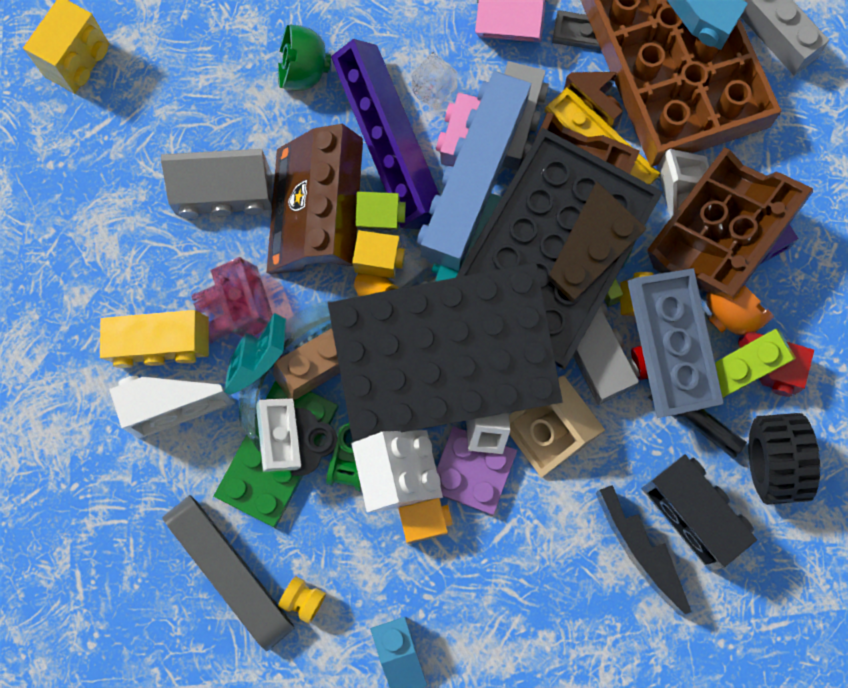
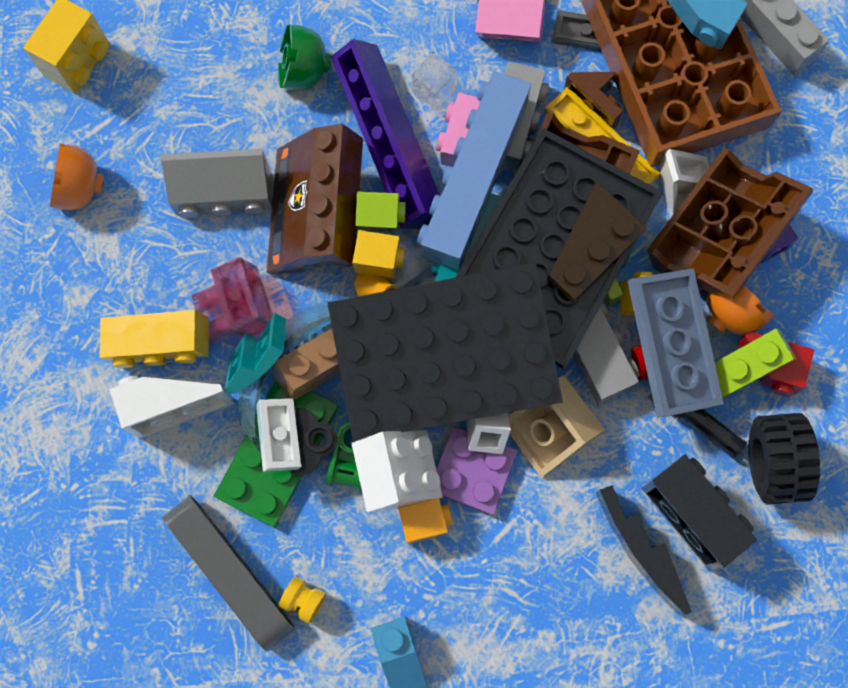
(74, 179): none -> orange cylinder

